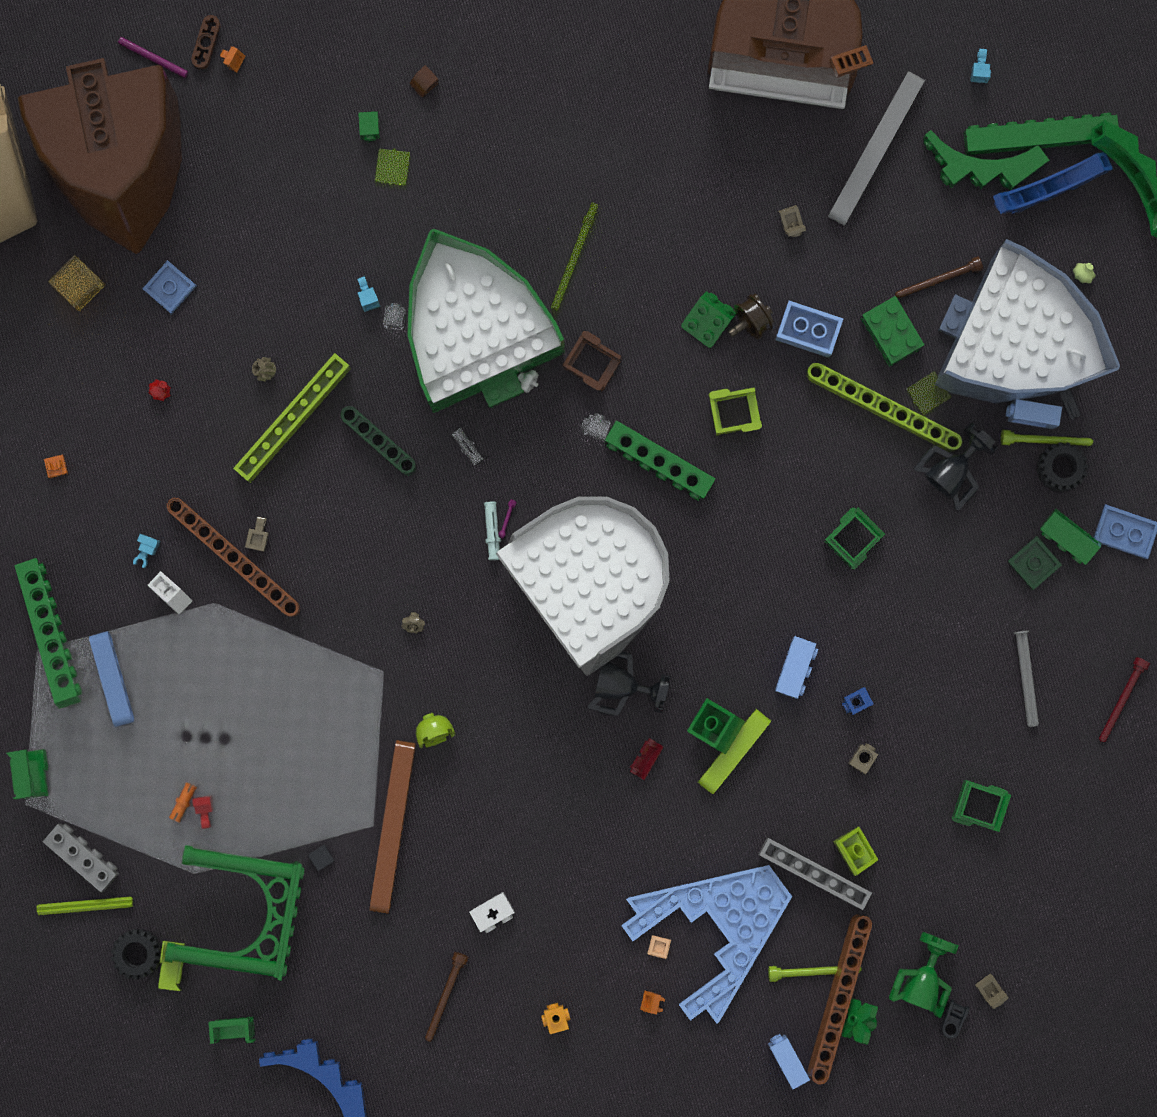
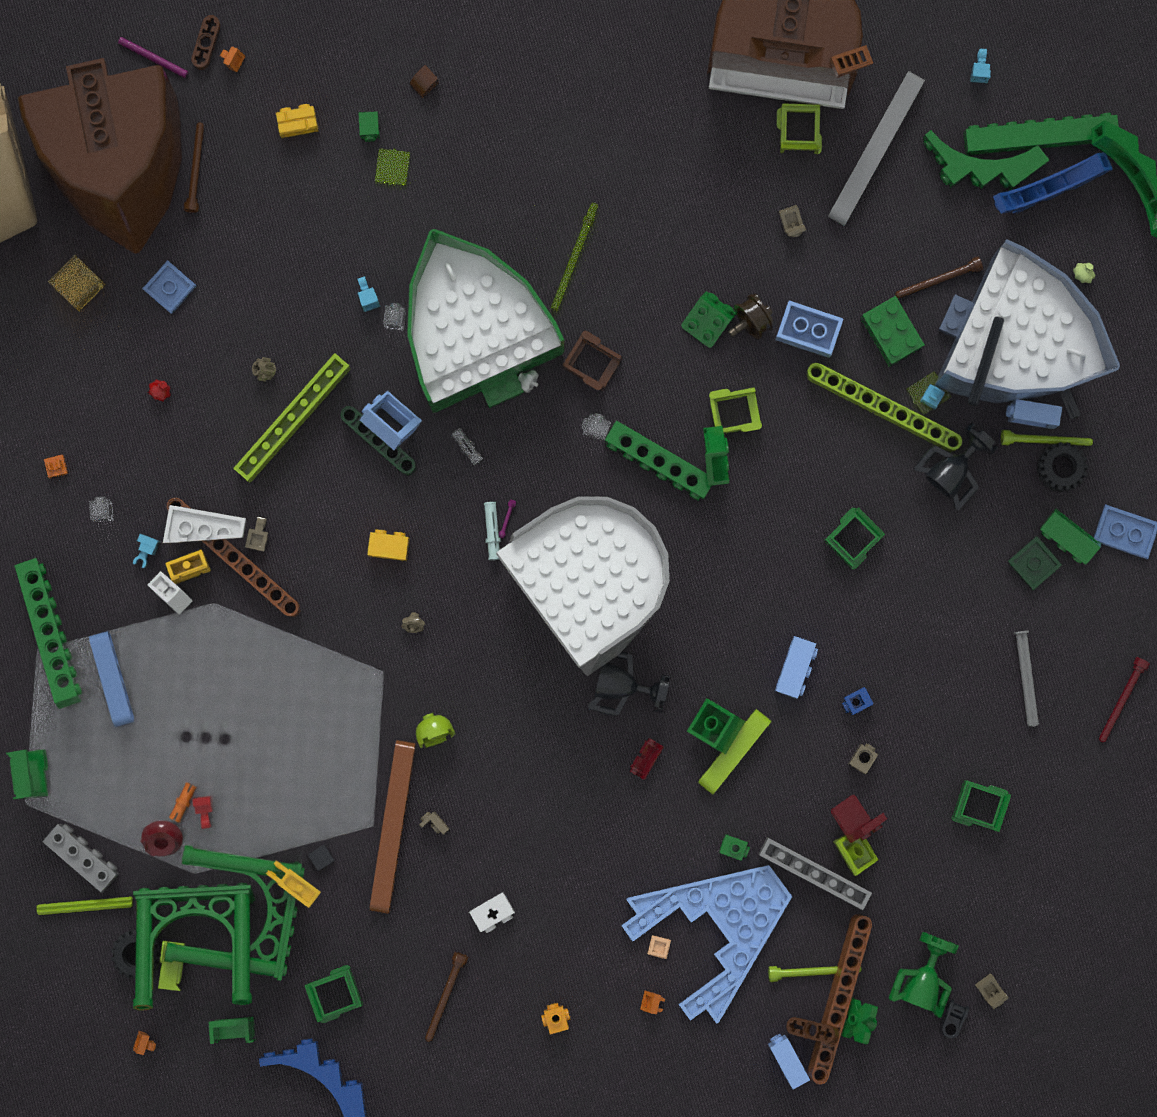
(101, 509): none -> clear brick
(142, 1043): none -> orange tile
(150, 900): none -> green arch
(161, 838): none -> dark red piece
(188, 566): none -> yellow brick
(191, 204): none -> reddish brown piece
(198, 525): none -> white wing
(295, 885): none -> yellow hinge
(297, 121): none -> yellow brick
(315, 1001): none -> green piece
(388, 546): none -> yellow brick
(398, 412): none -> light blue window
(437, 823): none -> dark tan bracket
(716, 461): none -> green piece
(734, 847): none -> green brick
(815, 145): none -> lime piece
(819, 1030): none -> reddish brown beam
(855, 820): none -> dark red bracket
(932, 396): none -> medium azure piece
(986, 360): none -> black axle

